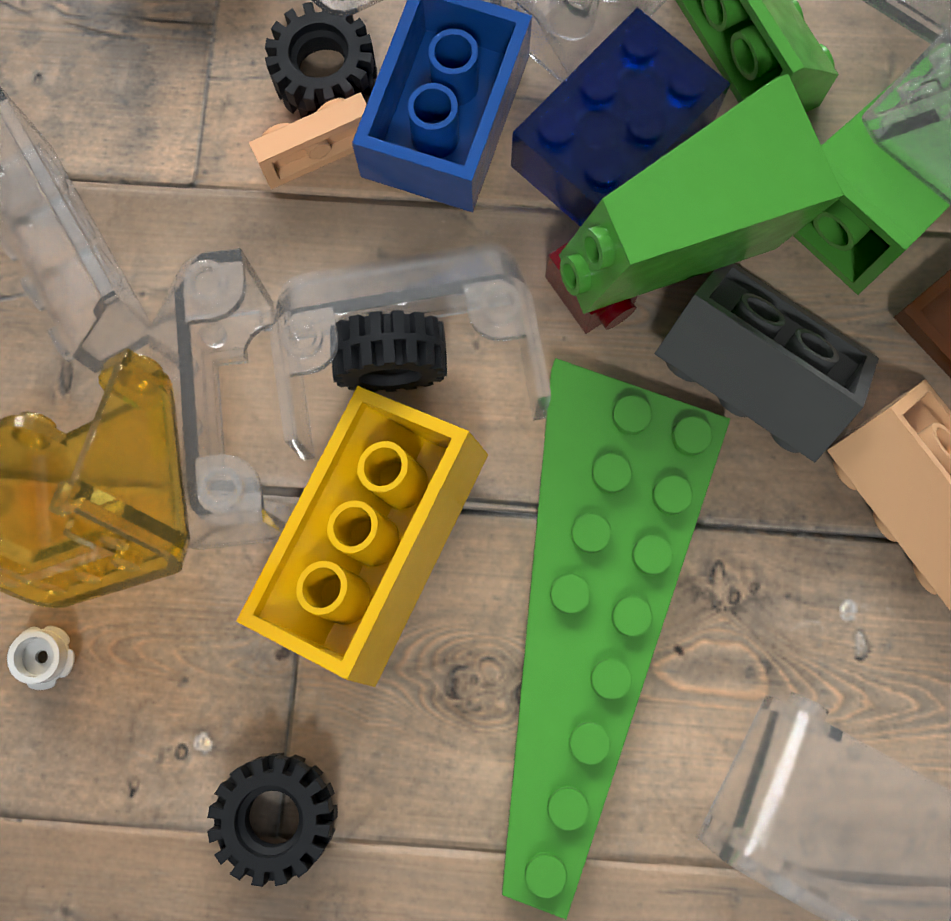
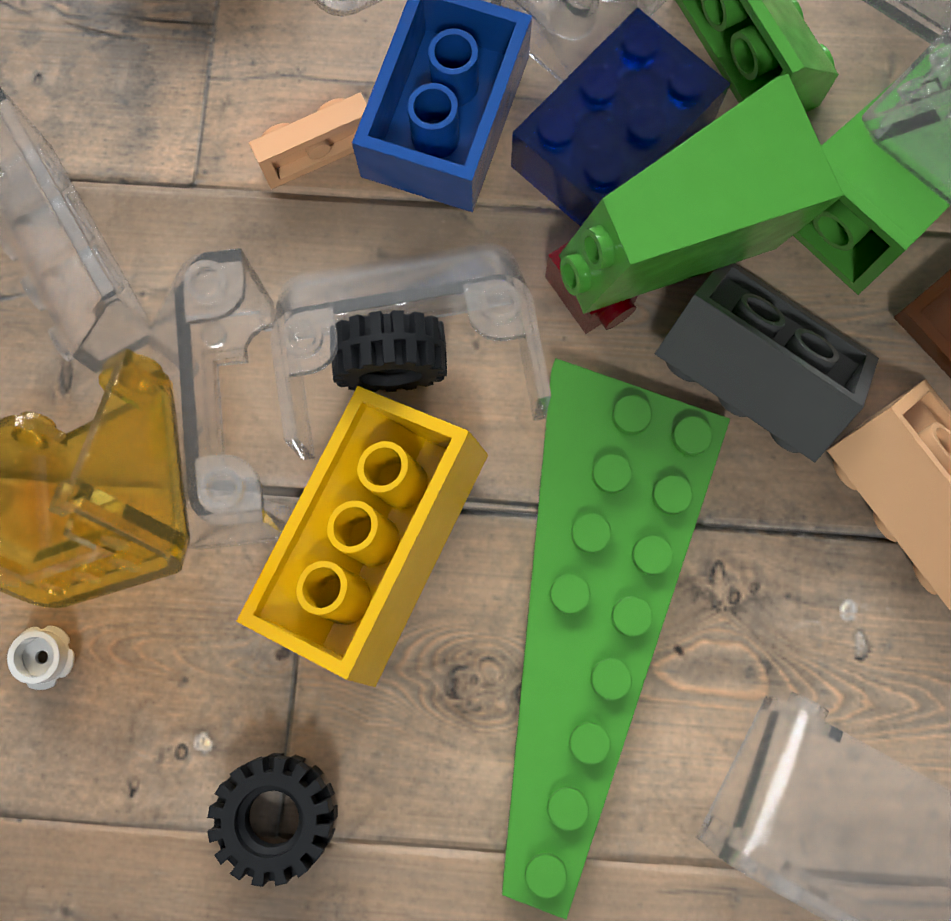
(314, 33): black tyre -> none

